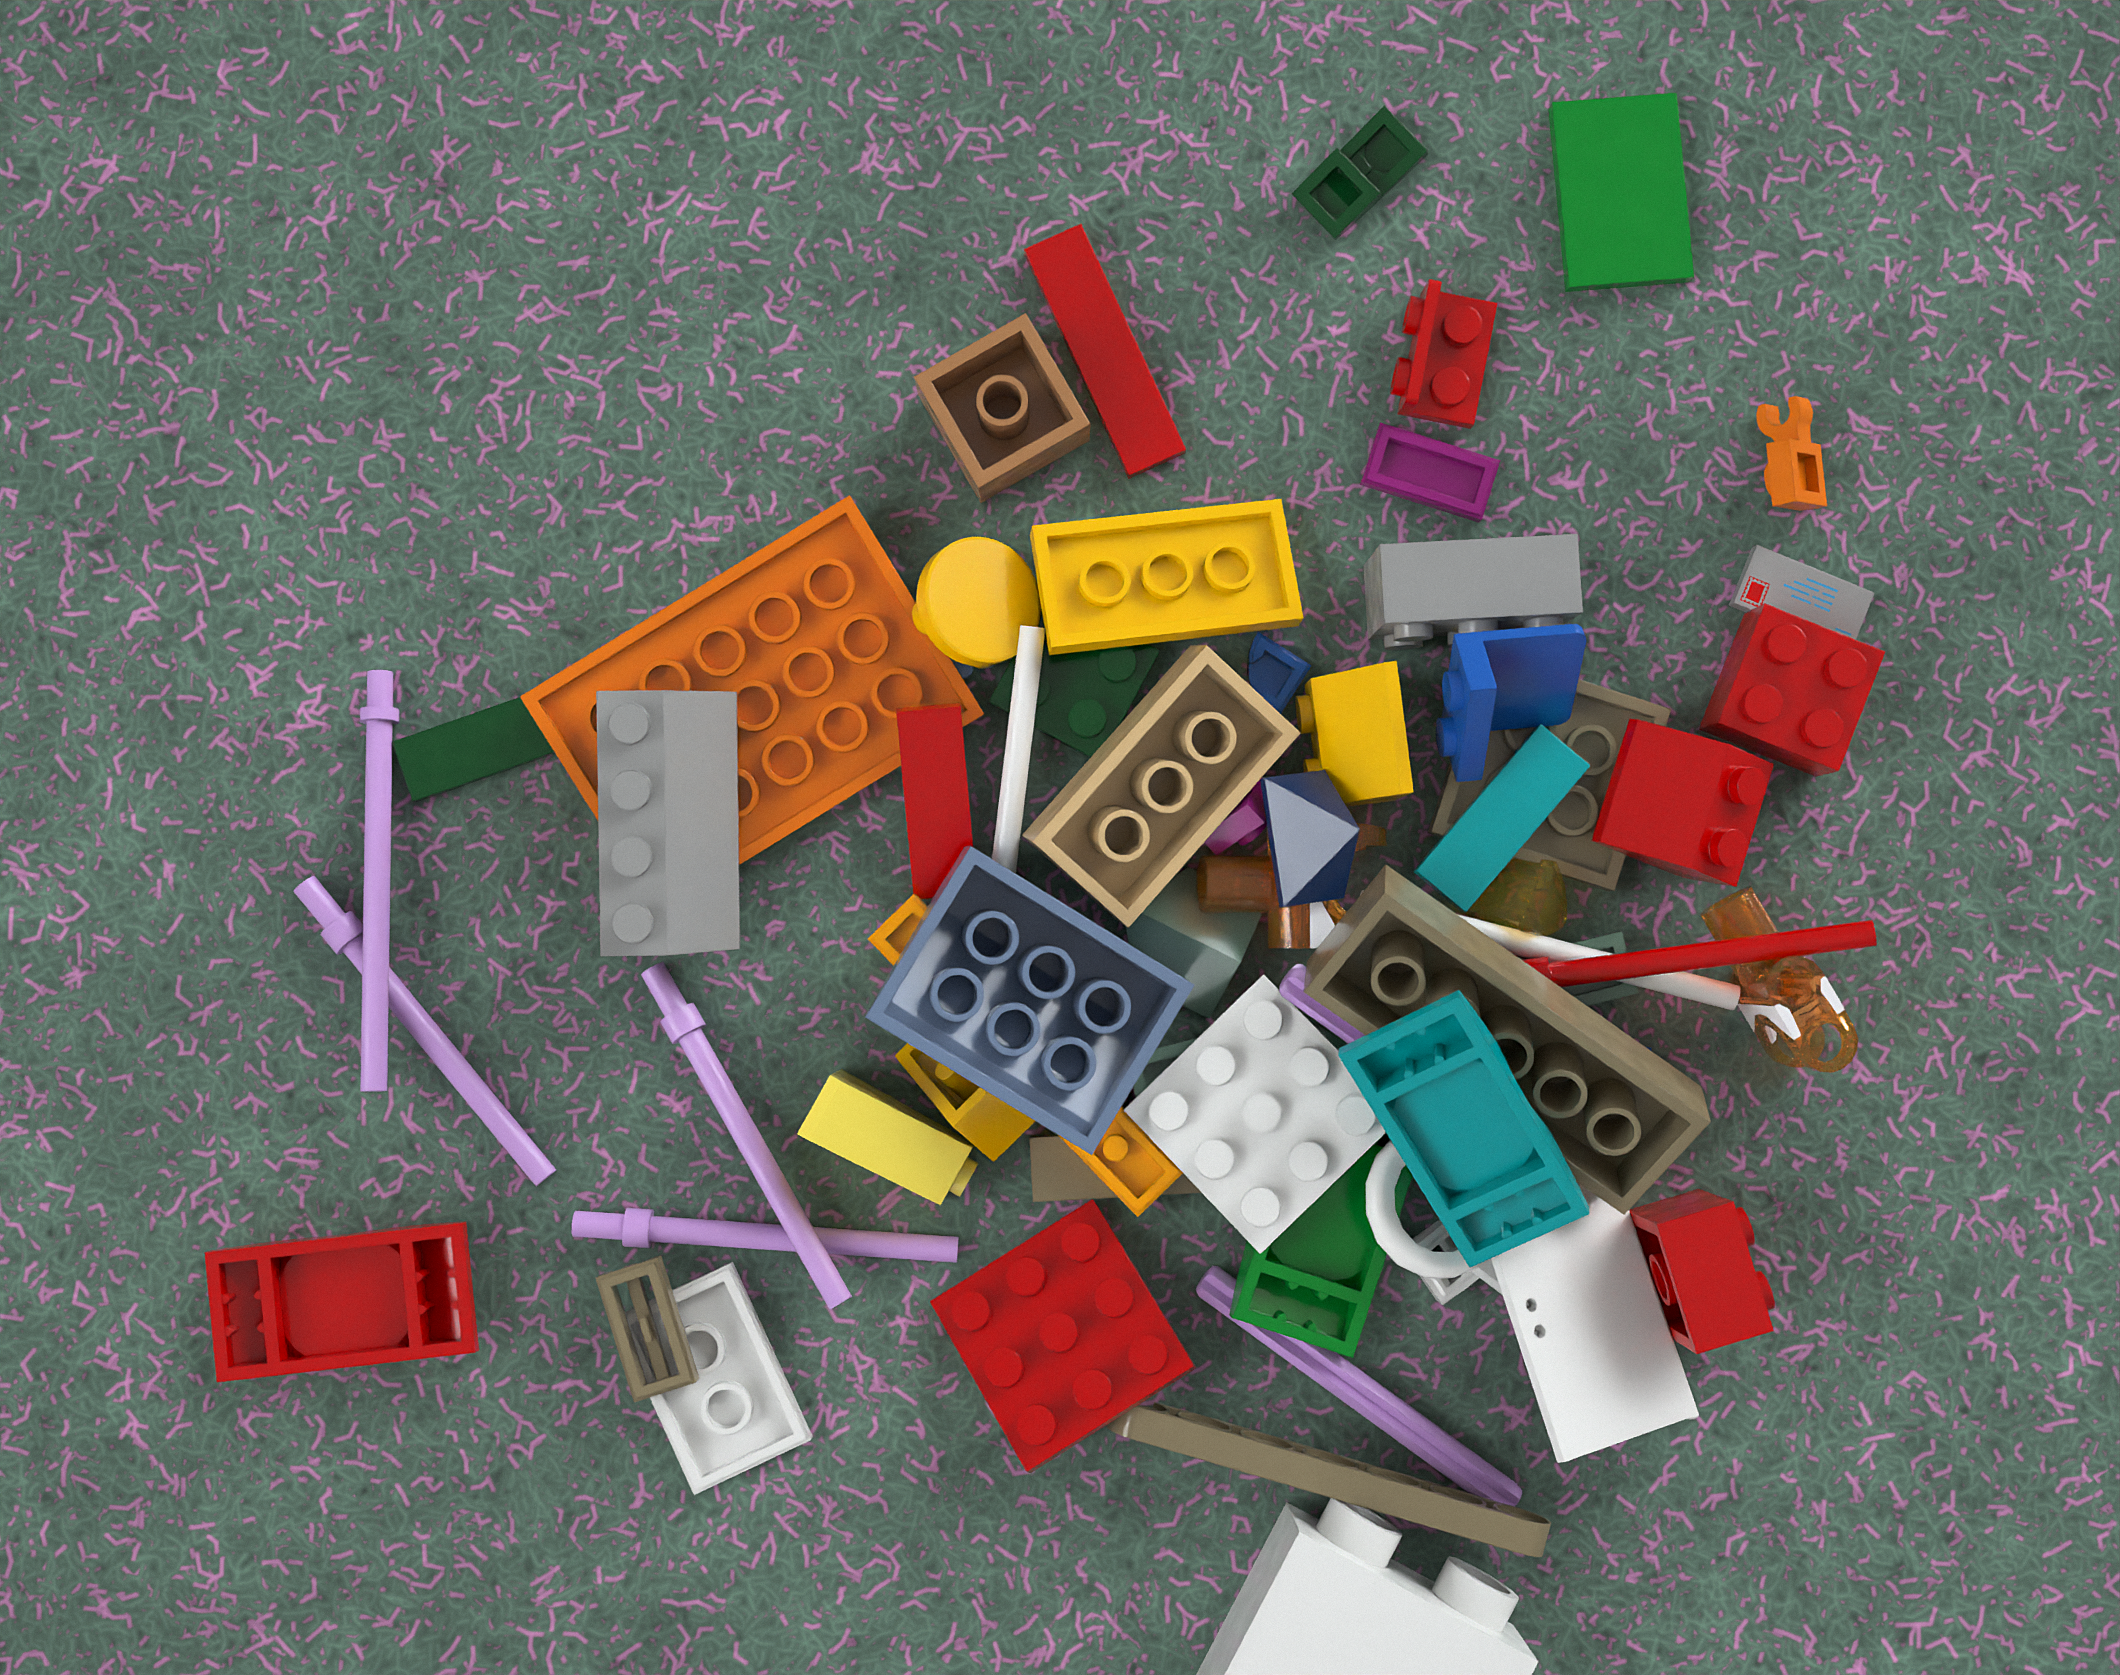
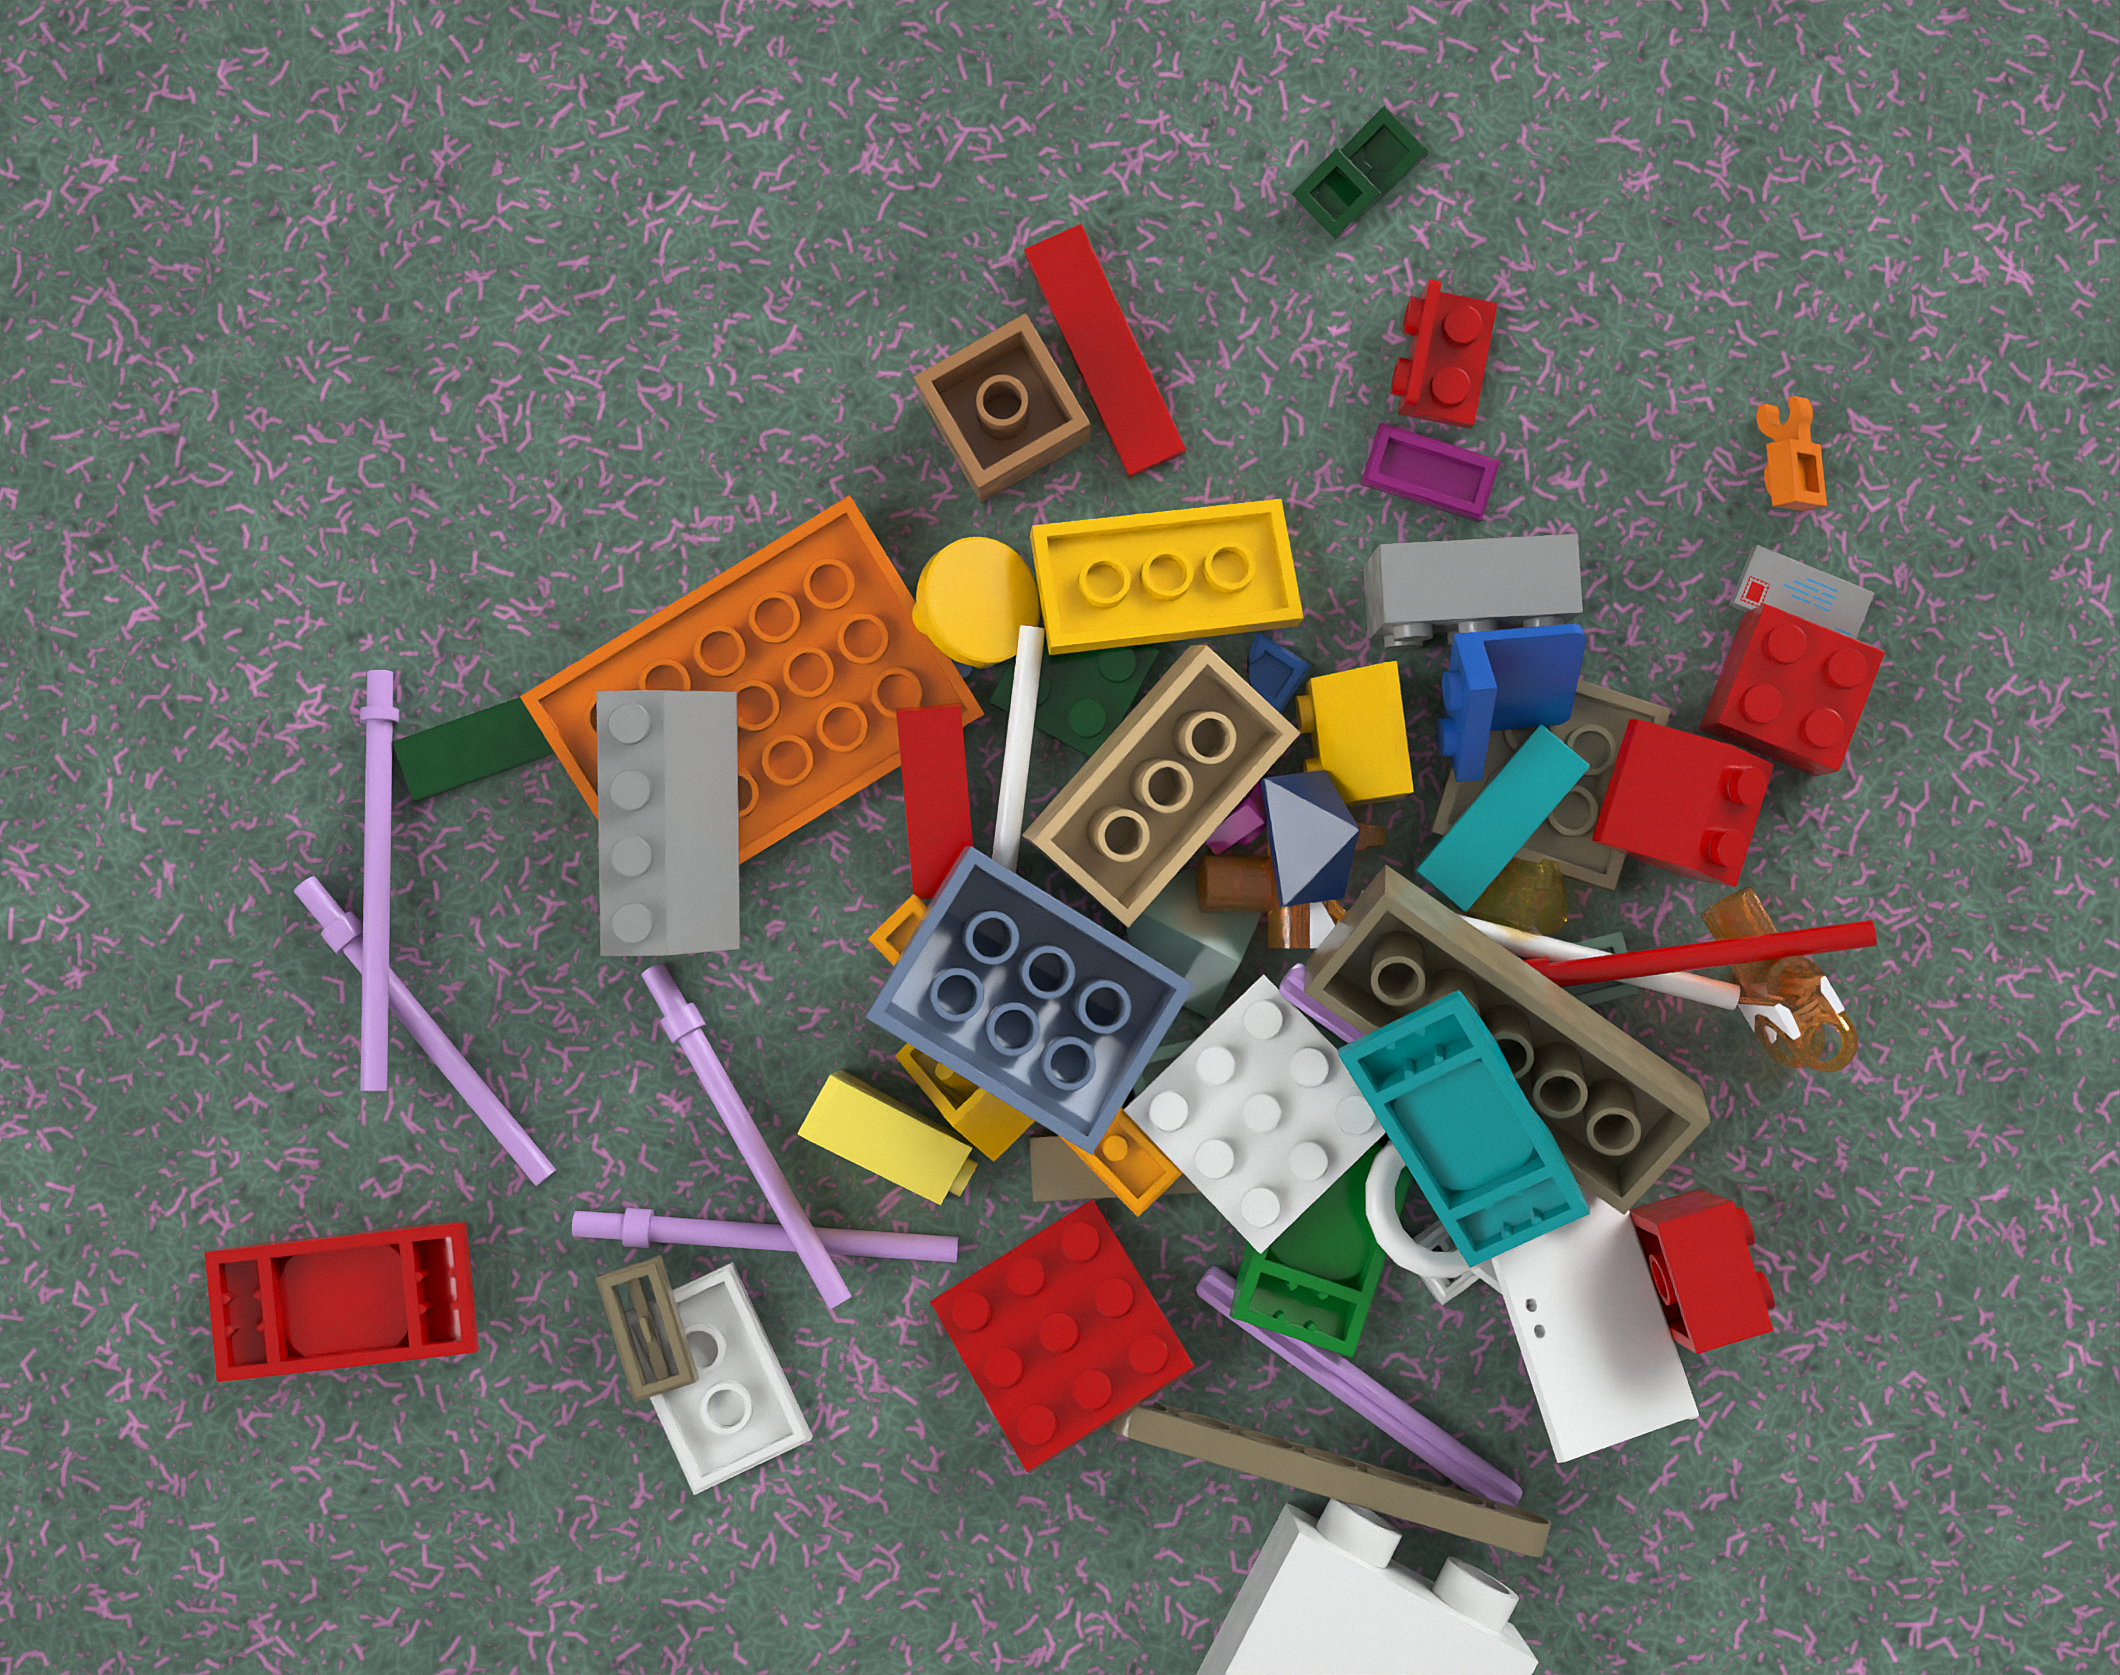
(1621, 192): green tile -> none

